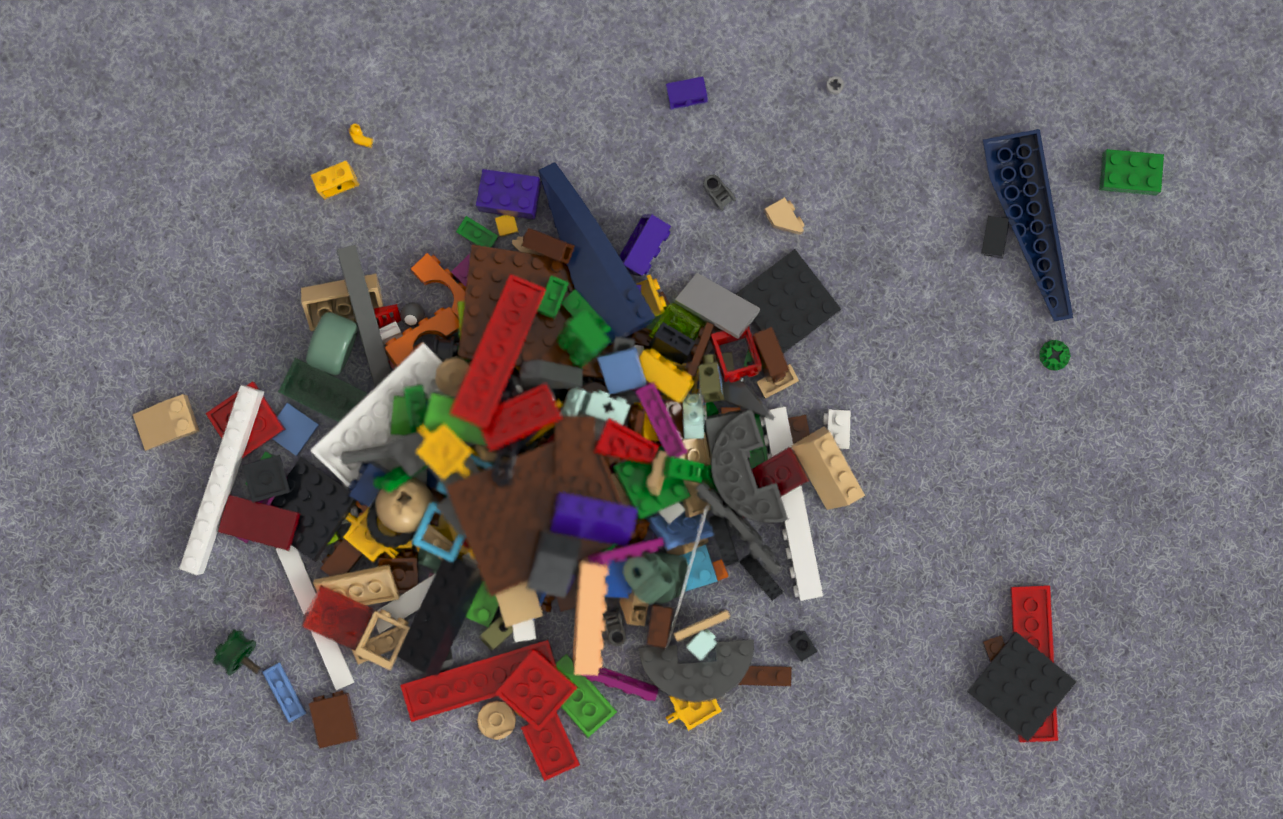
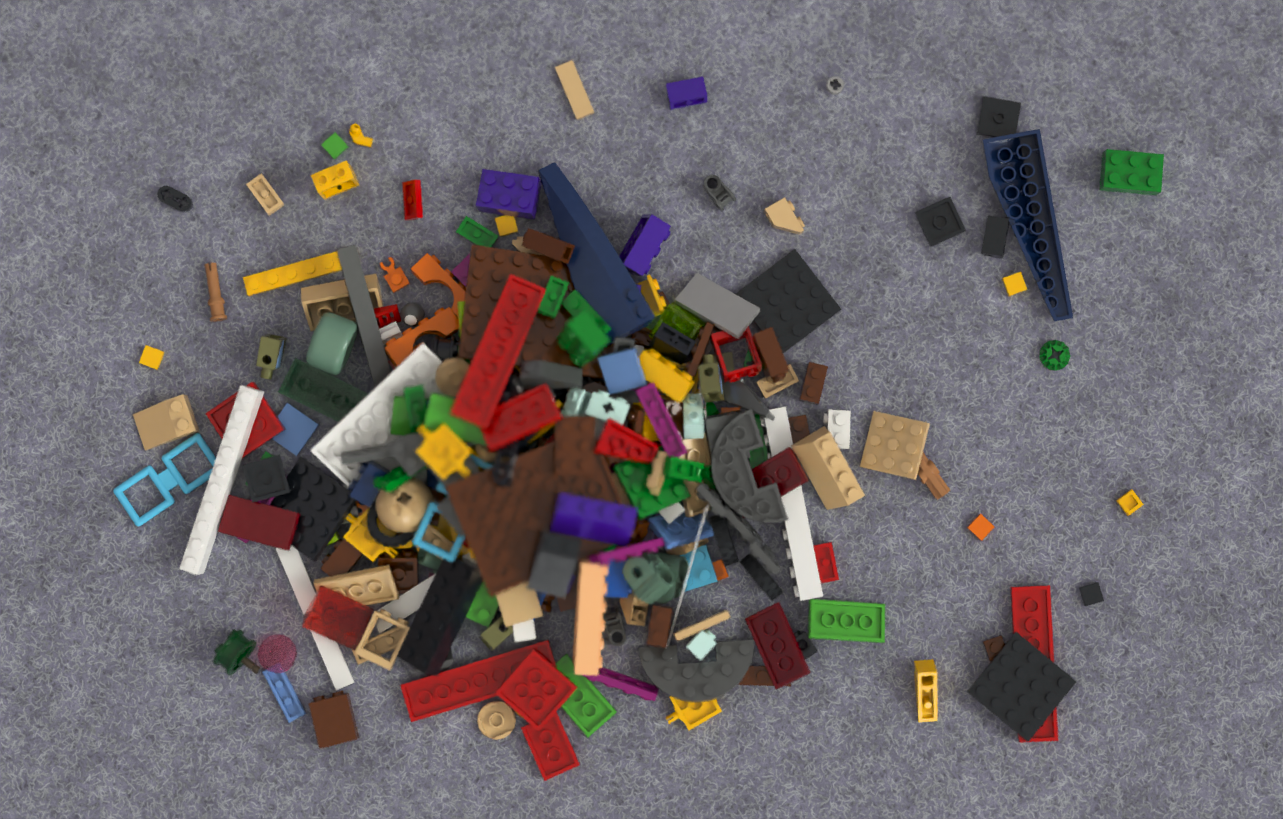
(151, 357): none -> yellow tile
(165, 480): none -> medium azure bar
(177, 195): none -> black beam
(215, 301): none -> medium nougat pin
(265, 194): none -> tan plate
(270, 346): none -> olive torso
(277, 653): none -> clear pink tile
(292, 273): none -> yellow plate
(334, 145): none -> bright green tile
(395, 278): none -> orange plate
(412, 199): none -> red plate
(574, 90): none -> tan tile
(777, 645): none -> dark red tile
(813, 383): none -> reddish brown brick
(826, 562): none -> red plate
(846, 621): none -> bright green tile
(894, 445): none -> tan plate
(926, 690): none -> yellow slope
(930, 477): none -> medium nougat piece
(940, 221): none -> black plate
(980, 527): none -> orange tile
(998, 117): none -> black plate
(1014, 284): none -> yellow tile
(1091, 594): none -> black tile
(1129, 502): none -> yellow tile

